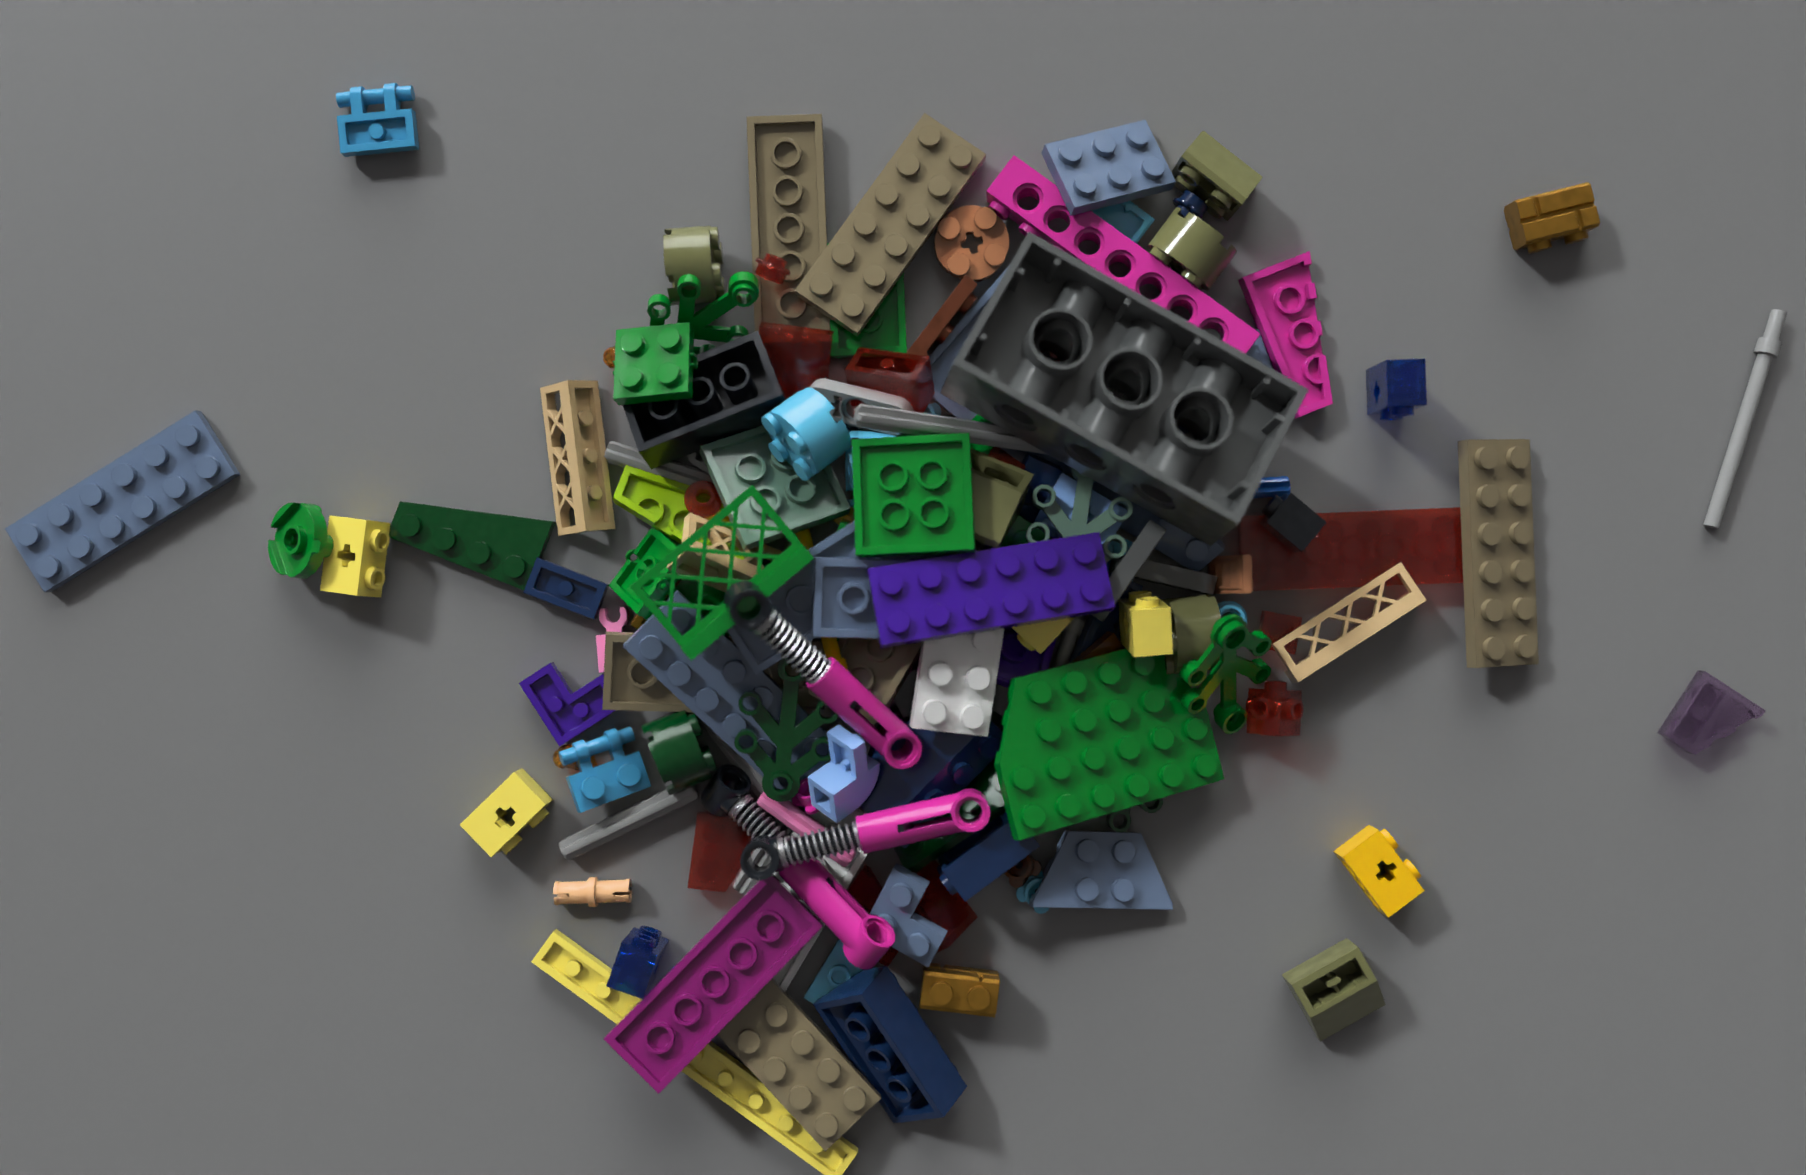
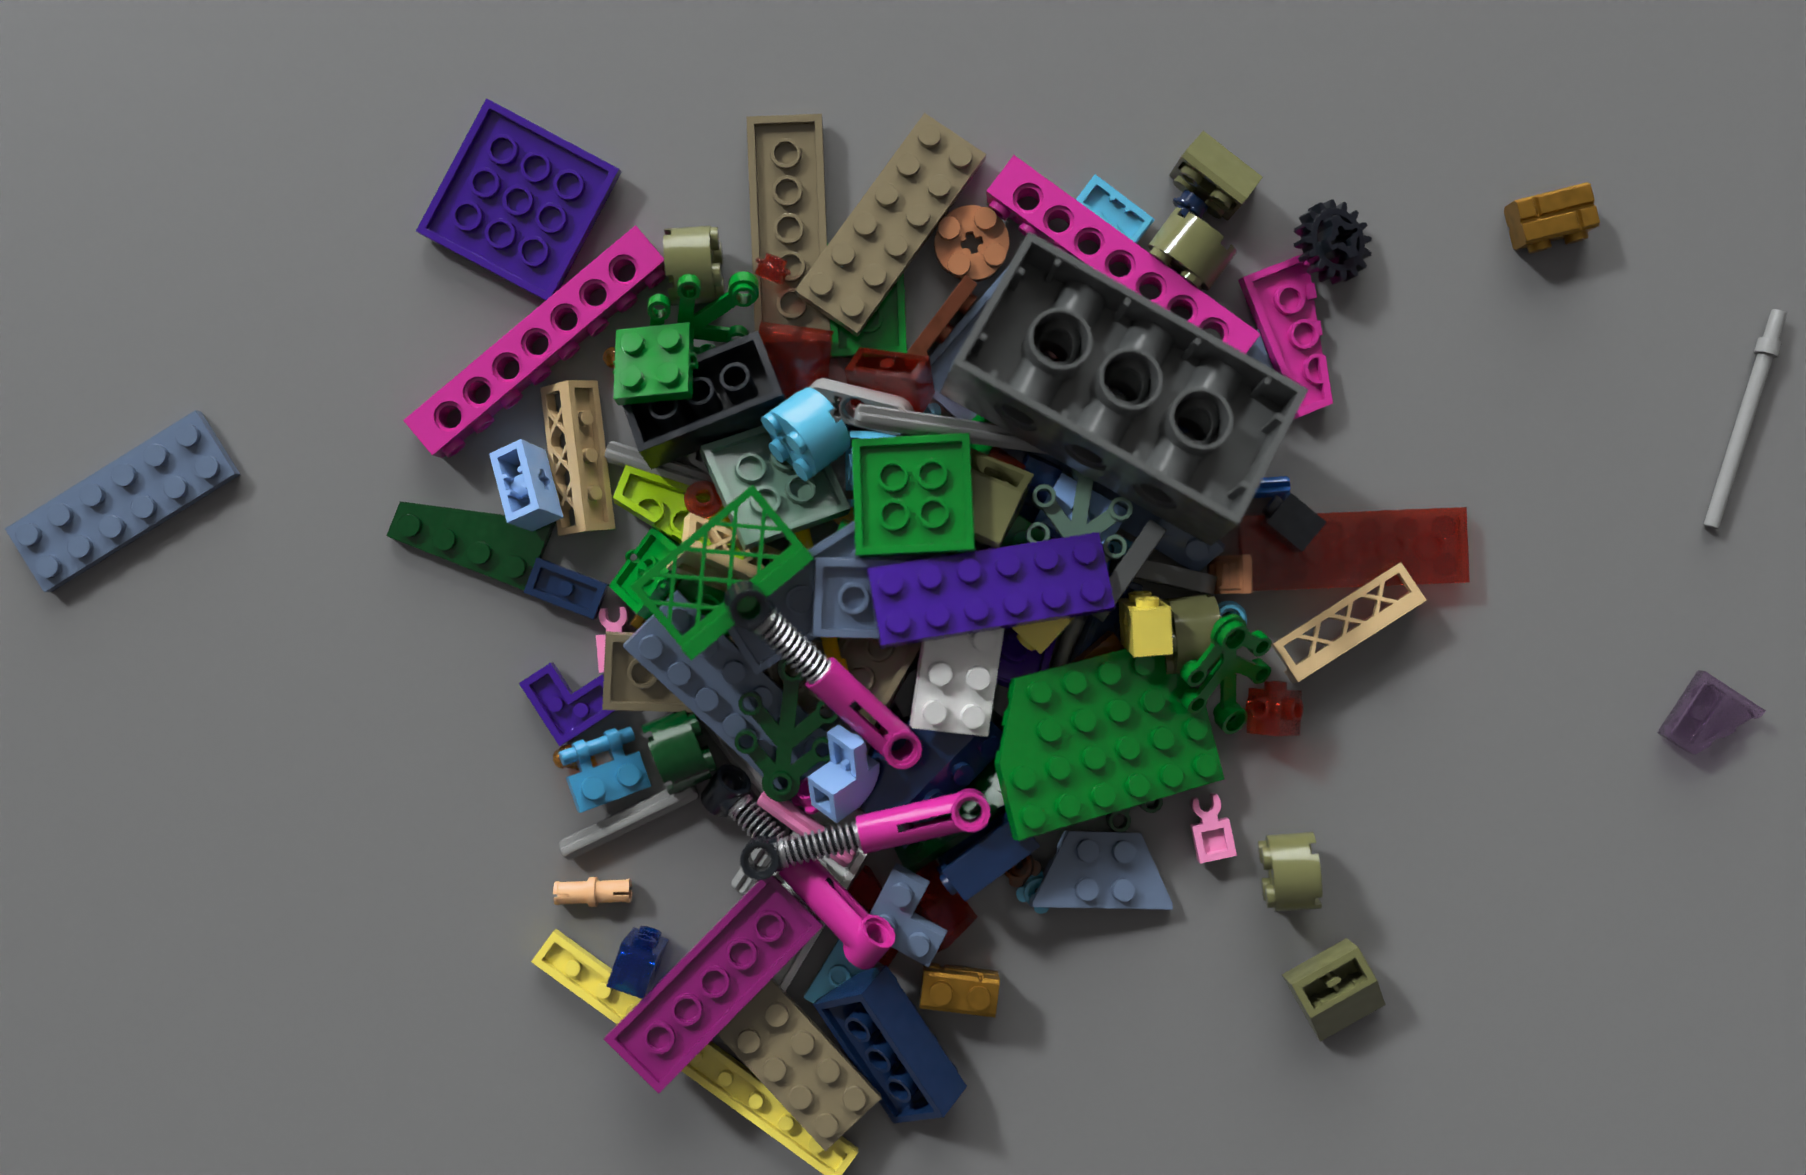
(299, 540): green plate -> none
(357, 557): light yellow brick -> none
(377, 131): dark azure plate -> none
(430, 419): none -> dark pink brick
(487, 821): light yellow brick -> none
(518, 200): none -> dark purple plate
(526, 485): none -> light blue brick
(716, 852): clear red wing -> none
(1108, 167): sand blue plate -> none
(1212, 835): none -> bright pink plate
(1277, 626): clear red plate -> none
(1292, 870): none -> olive brick
(1337, 260): none -> black gear
(1361, 858): yellow brick -> none
(1396, 388): clear blue brick -> none
(1498, 552): dark tan plate -> none

